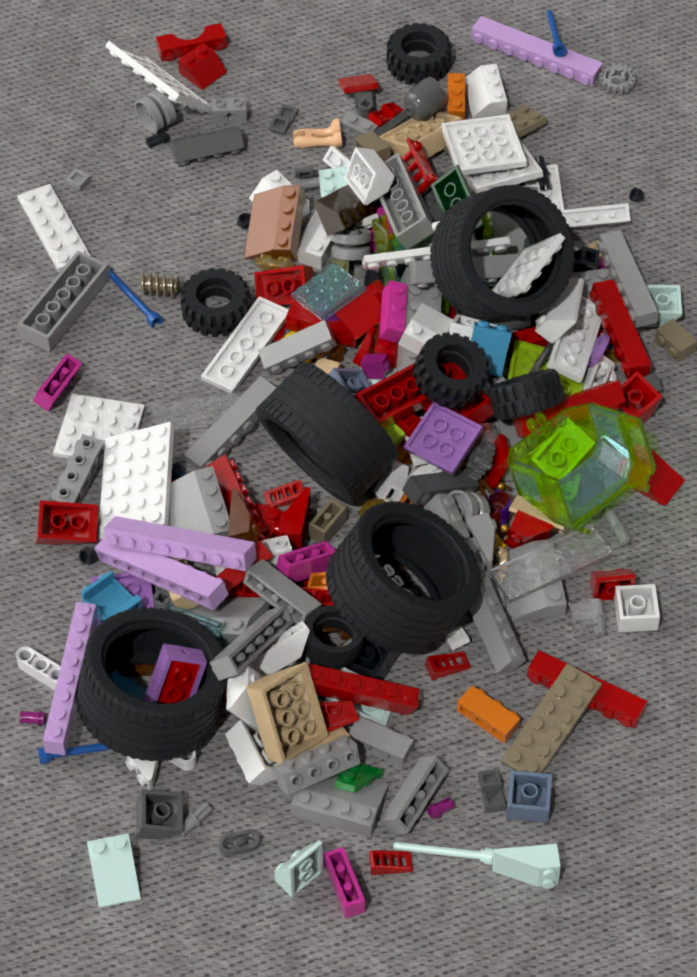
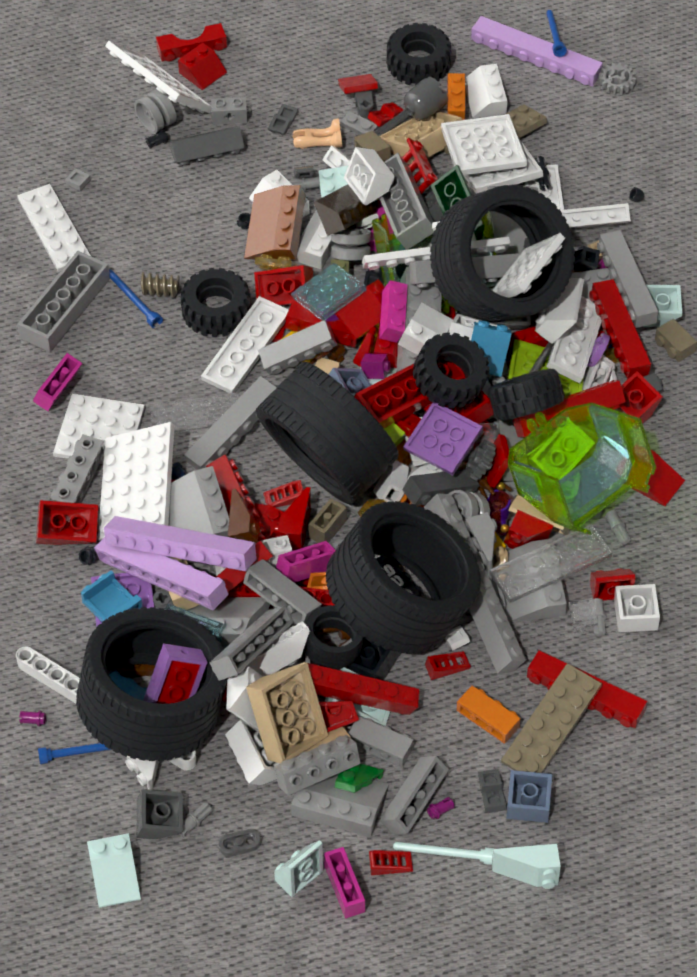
(64, 699): lavender brick -> none

